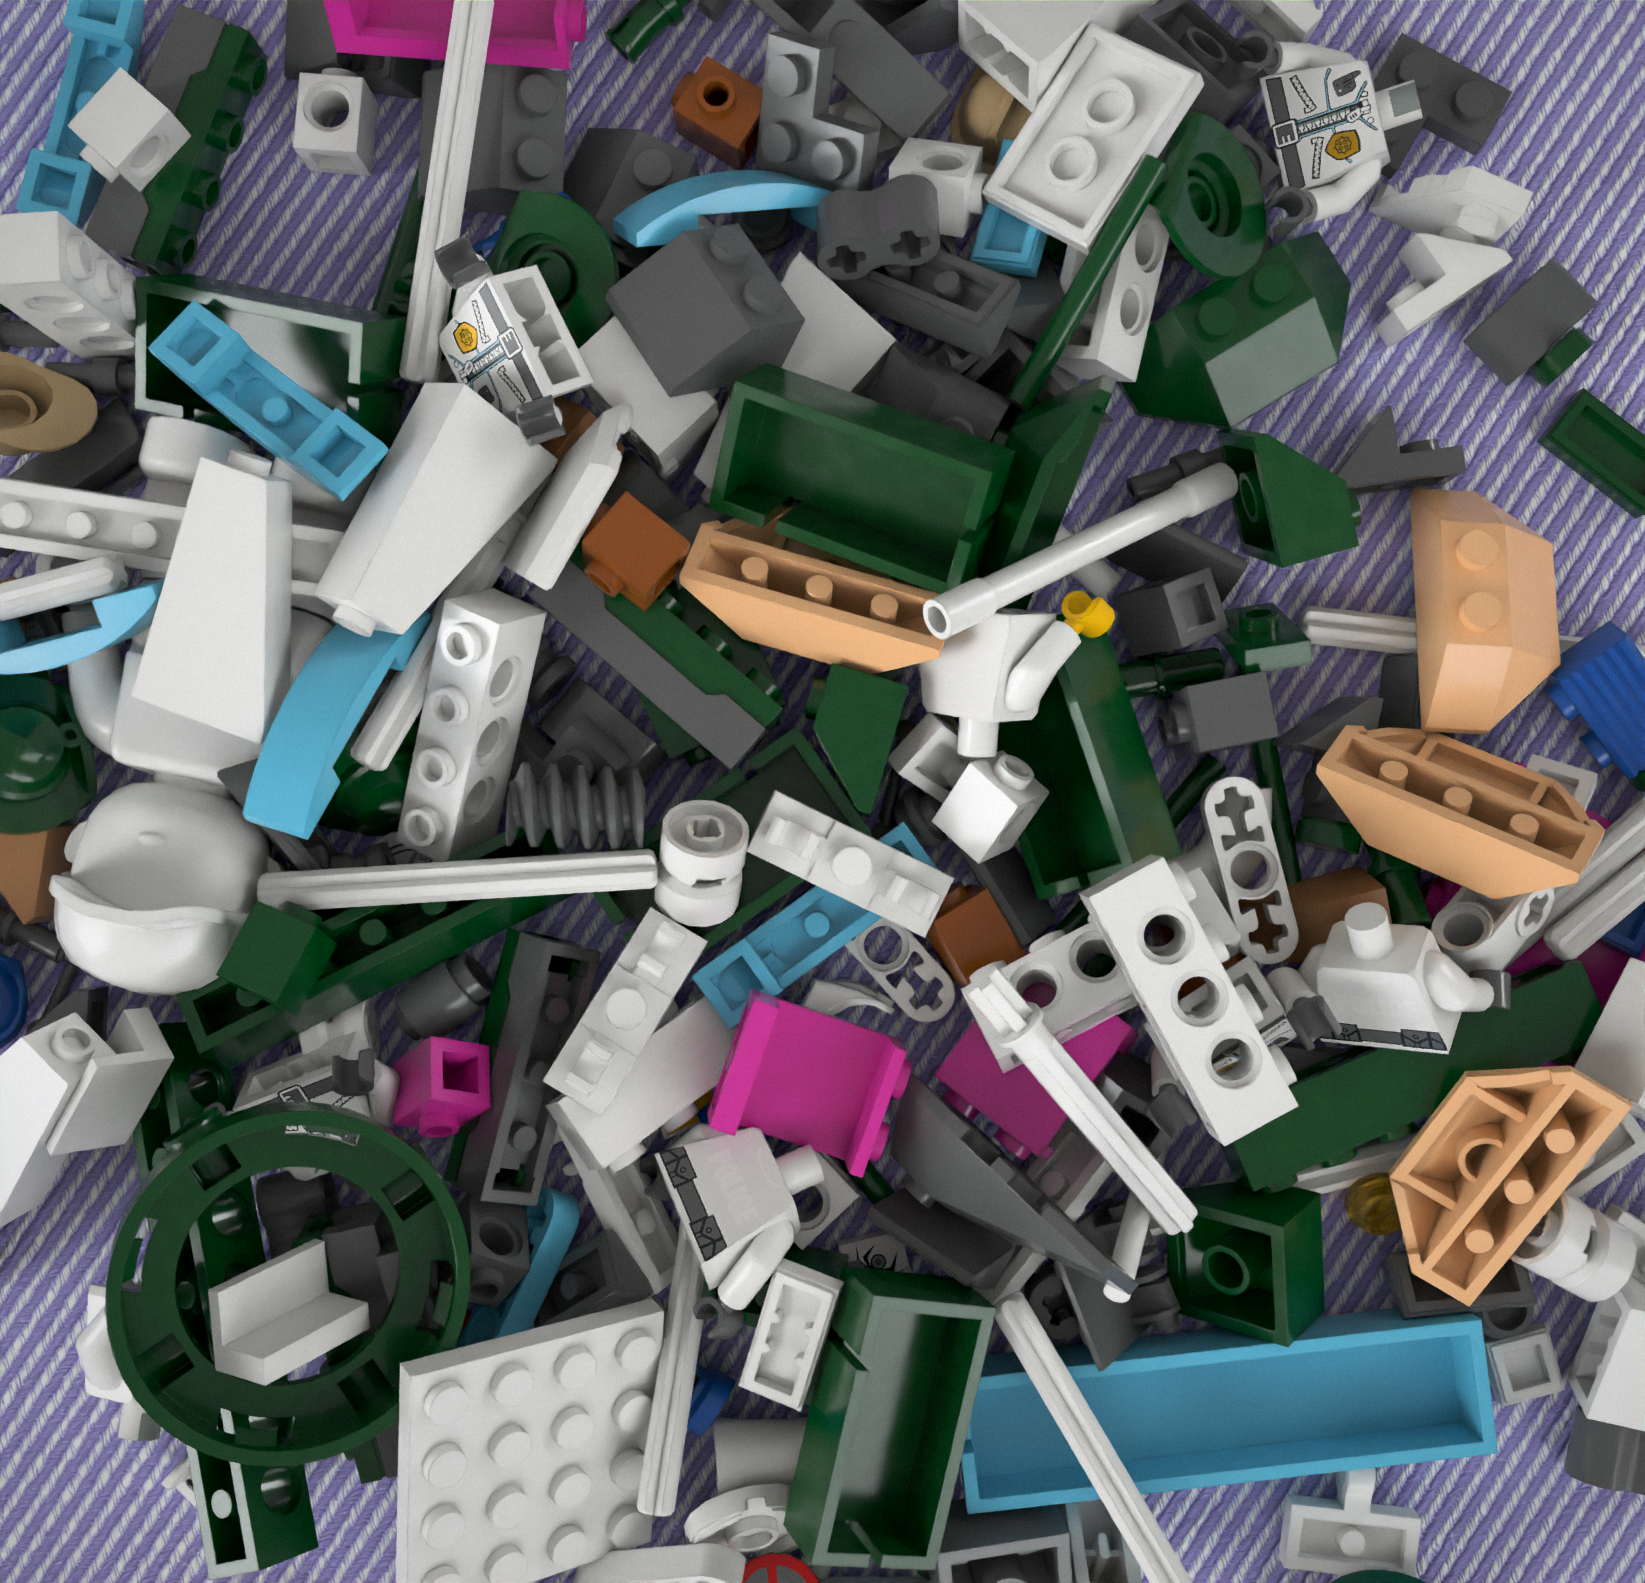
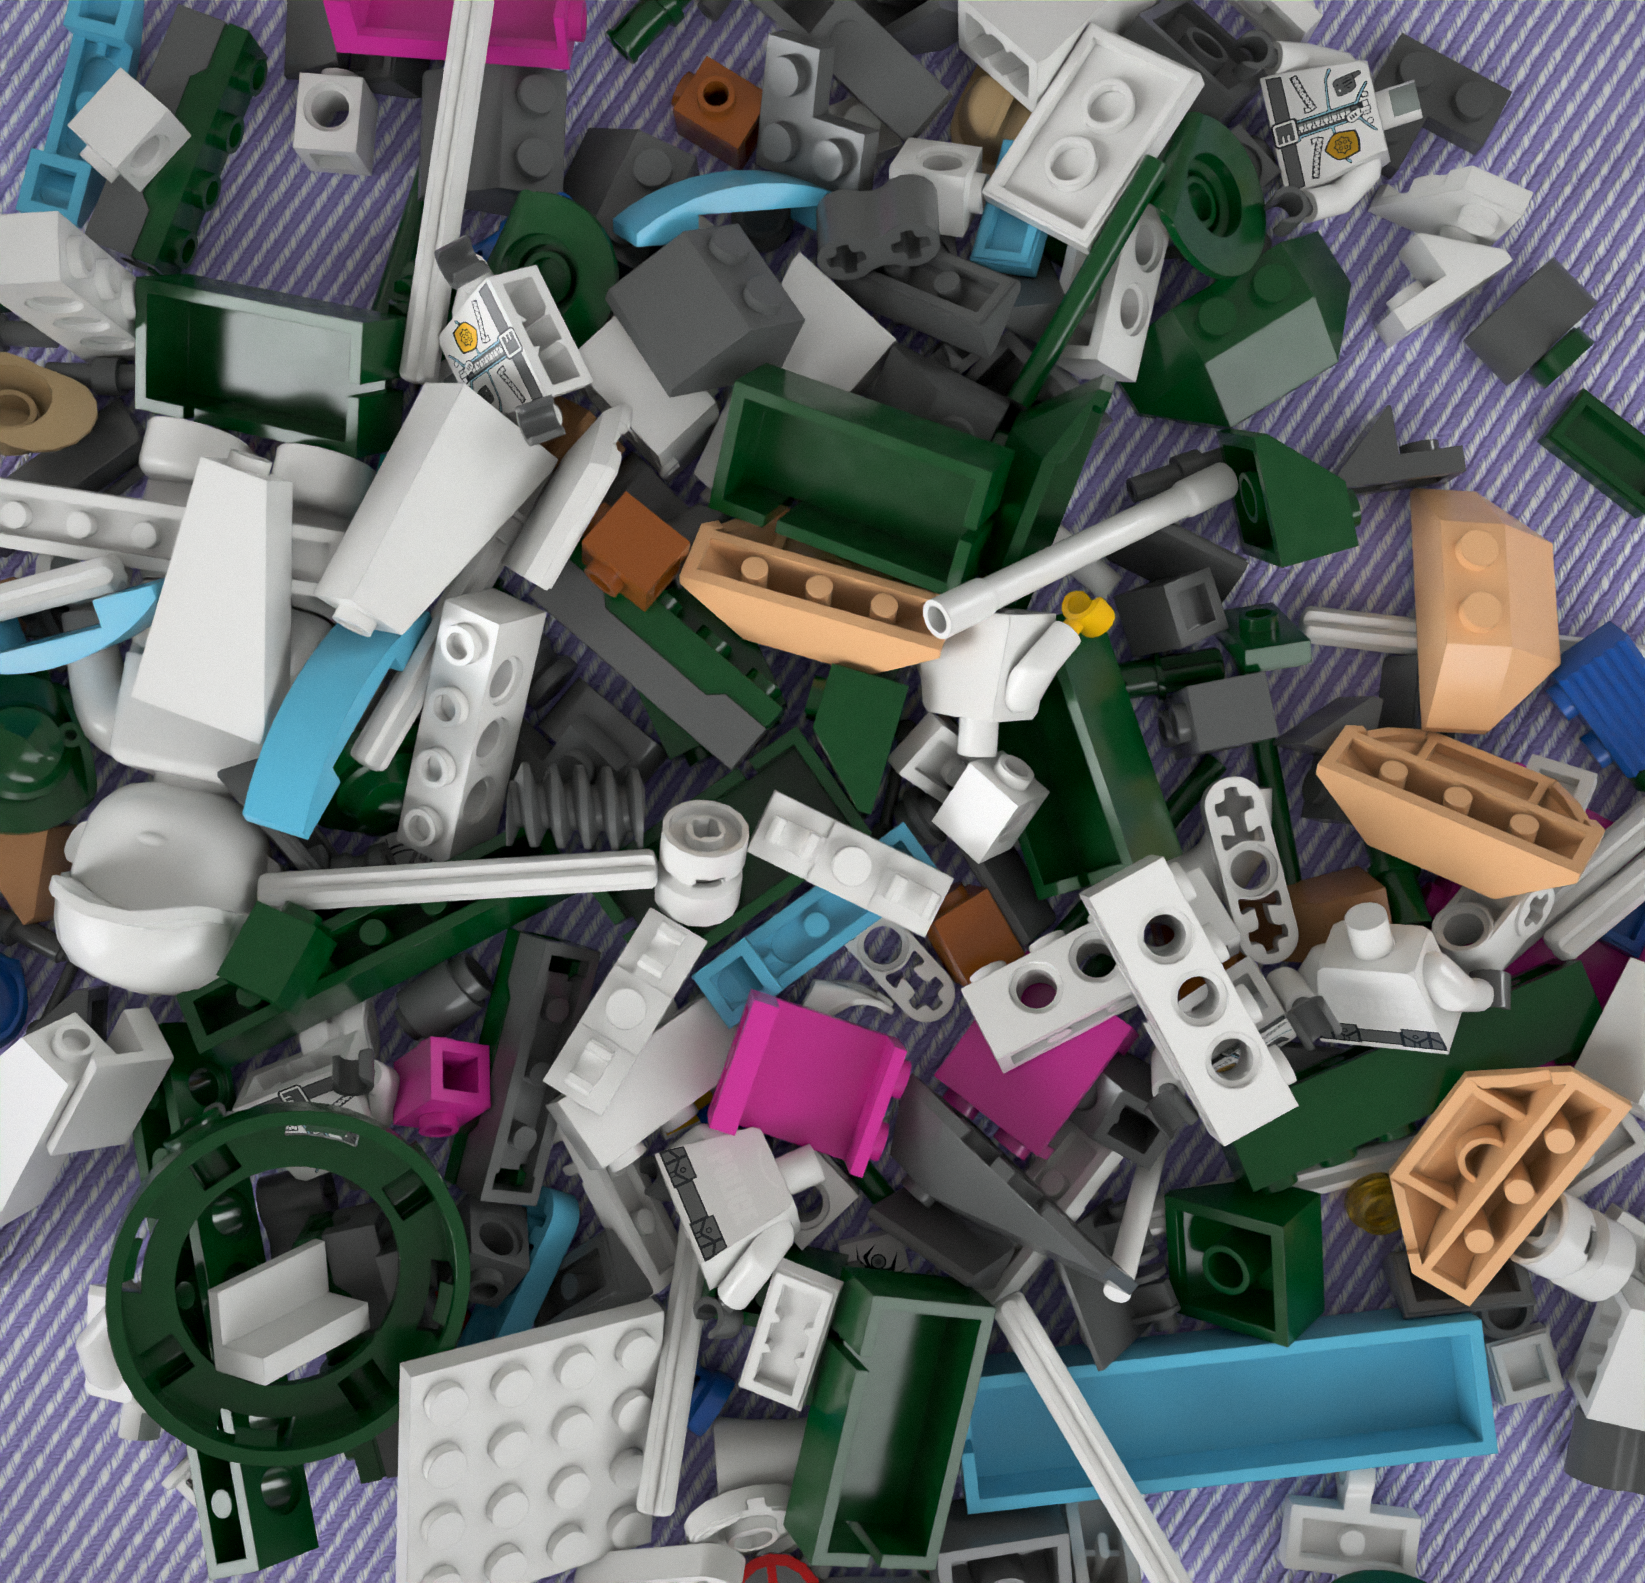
(266, 403): medium azure slope -> none
(1021, 1028): white axle -> none
(1045, 1296): dark grey wheel -> none
(1328, 835): dark green tile -> none

